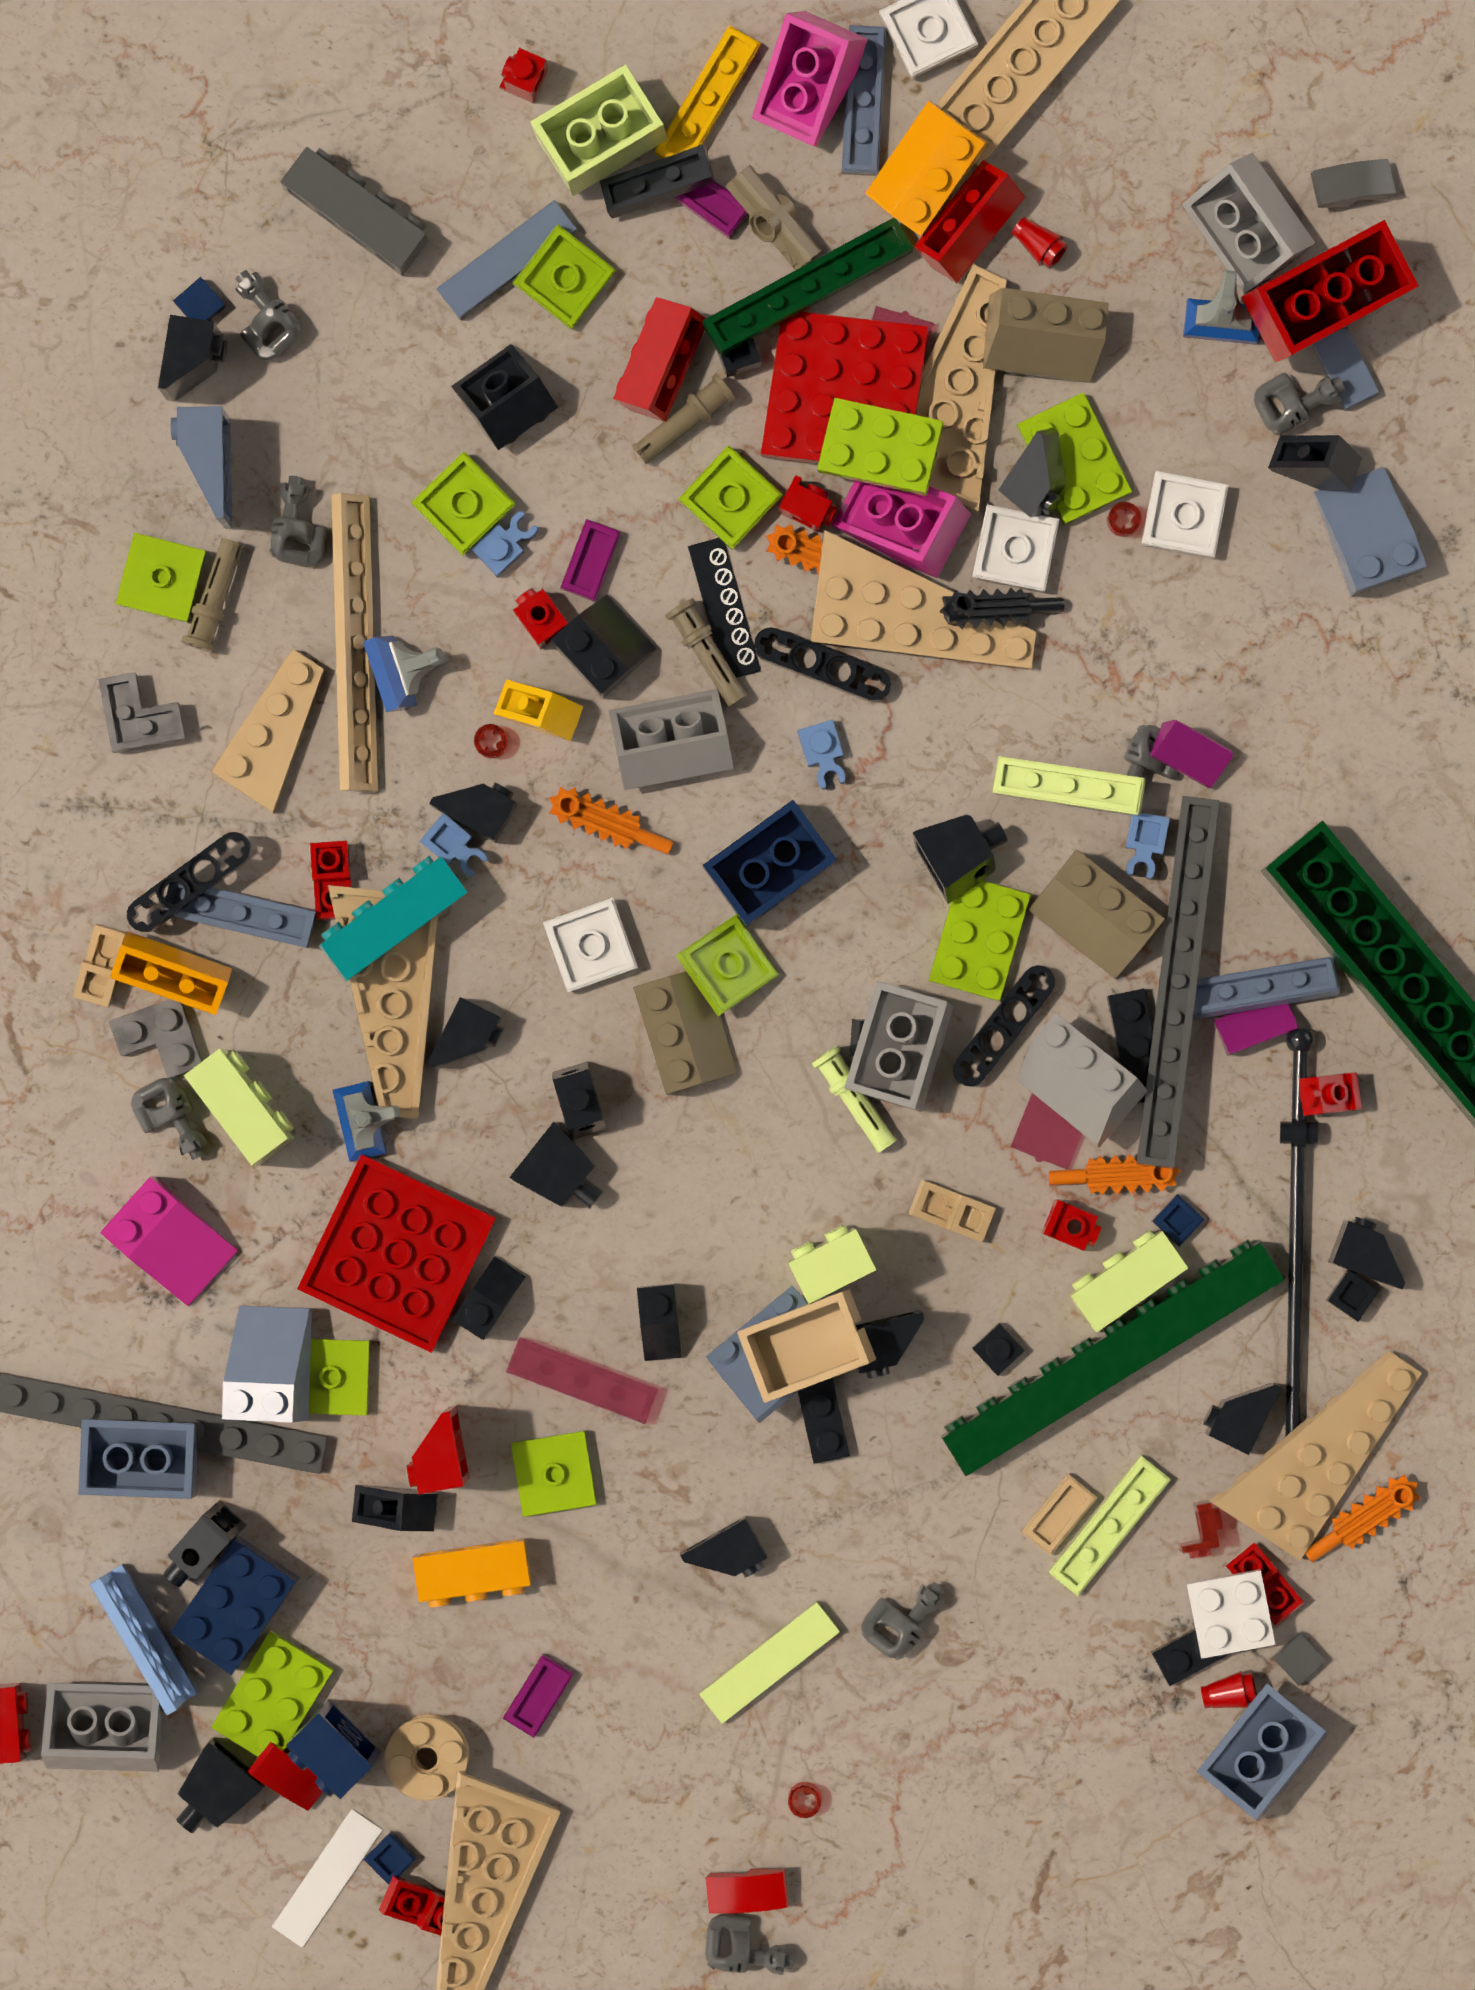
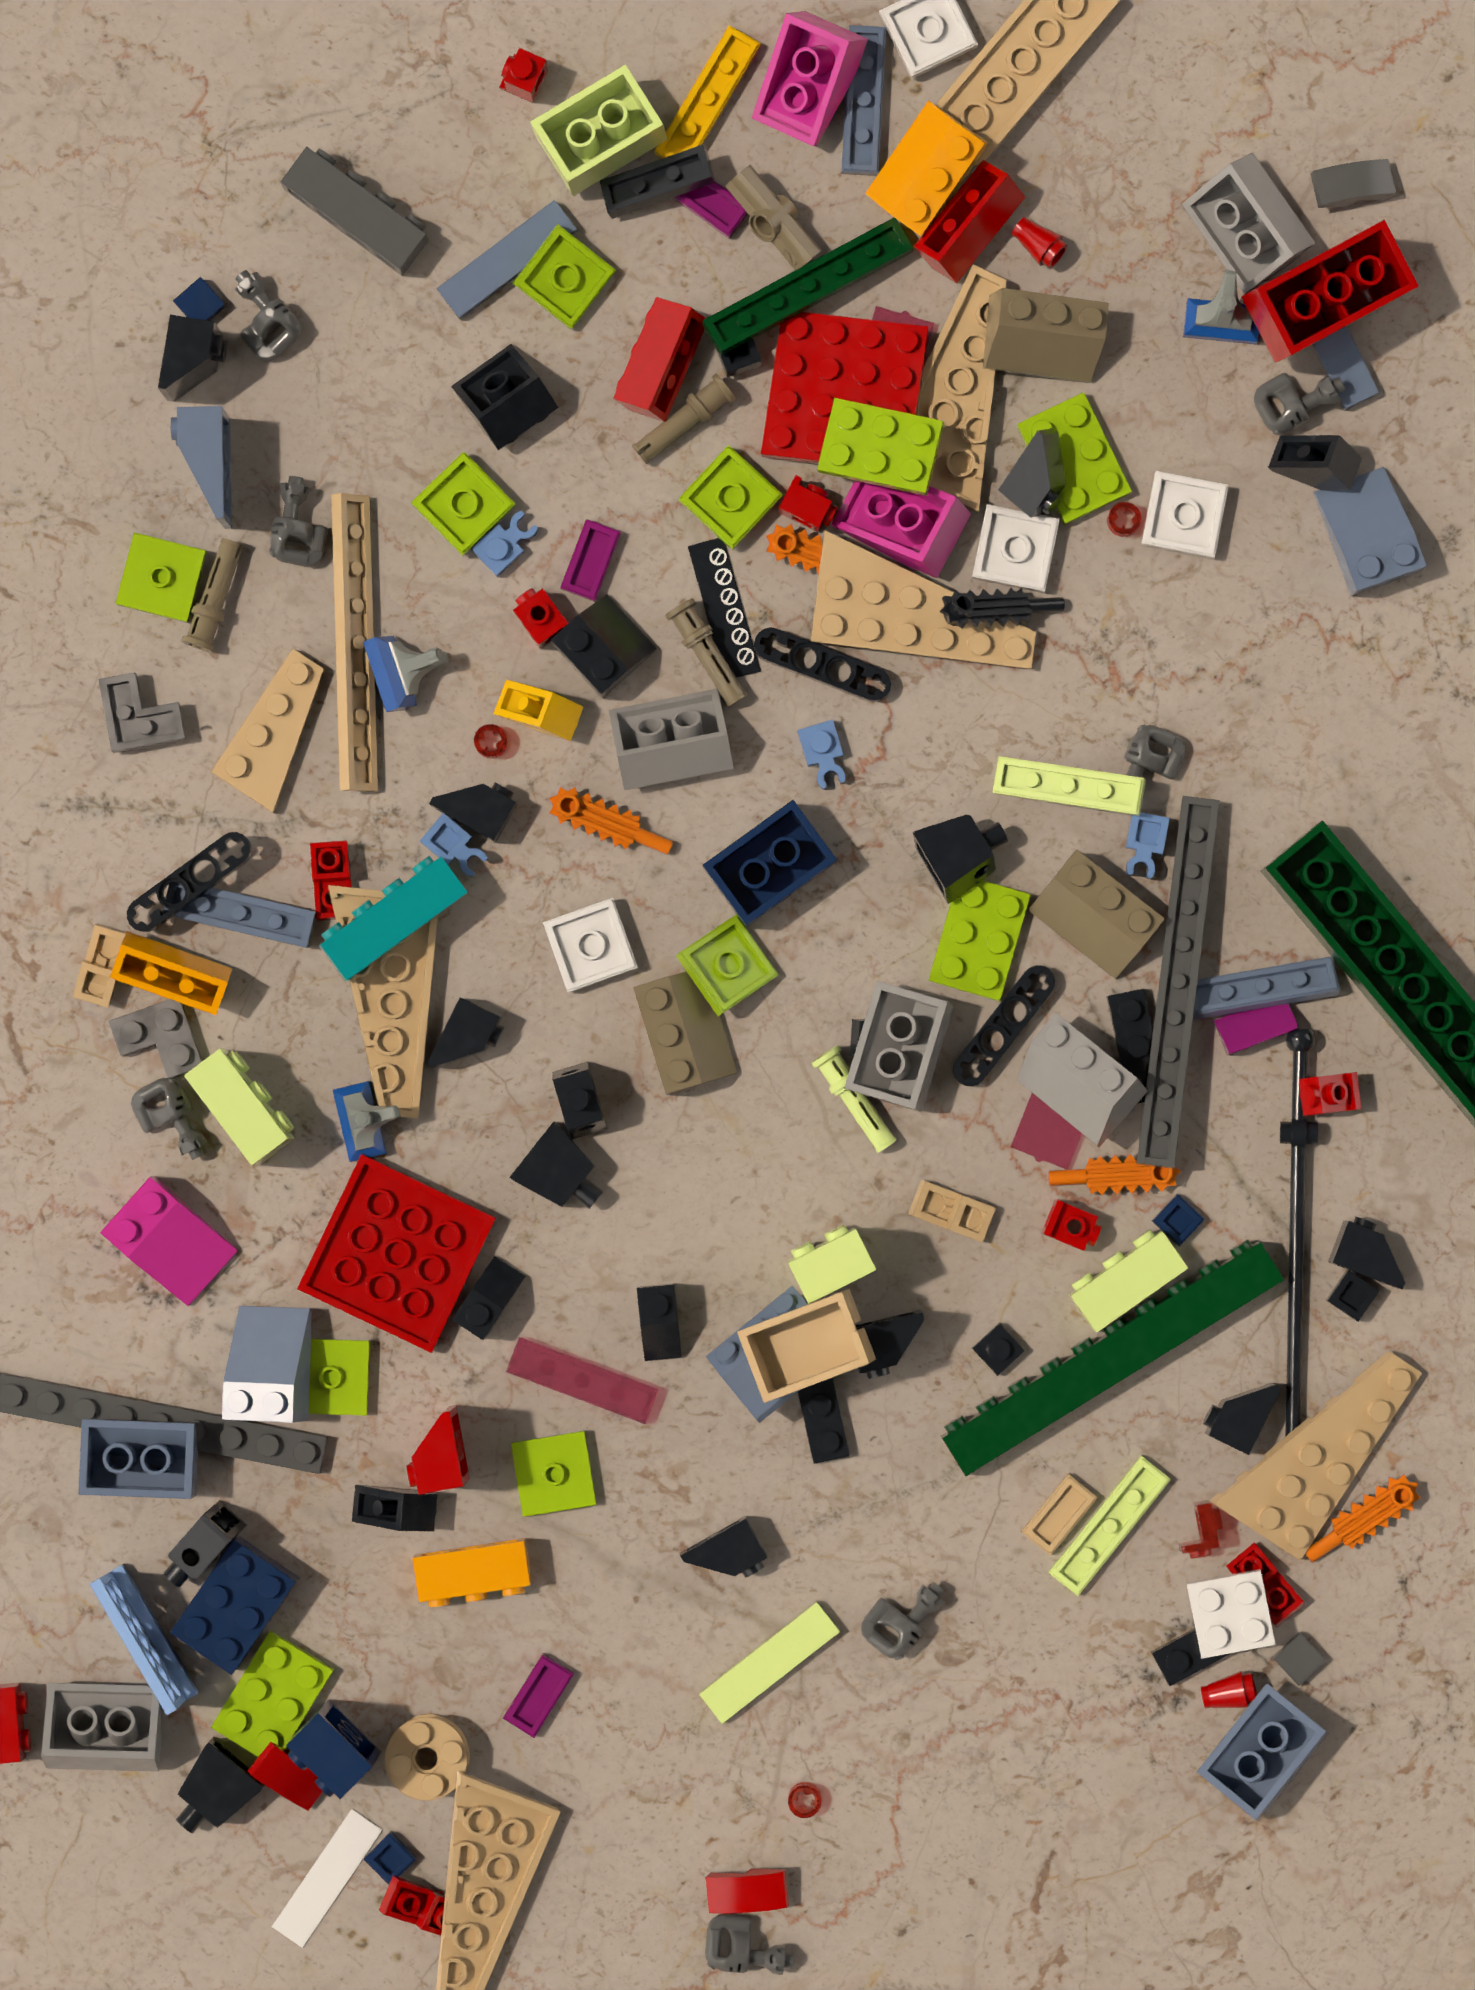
(1190, 753): magenta slope -> none

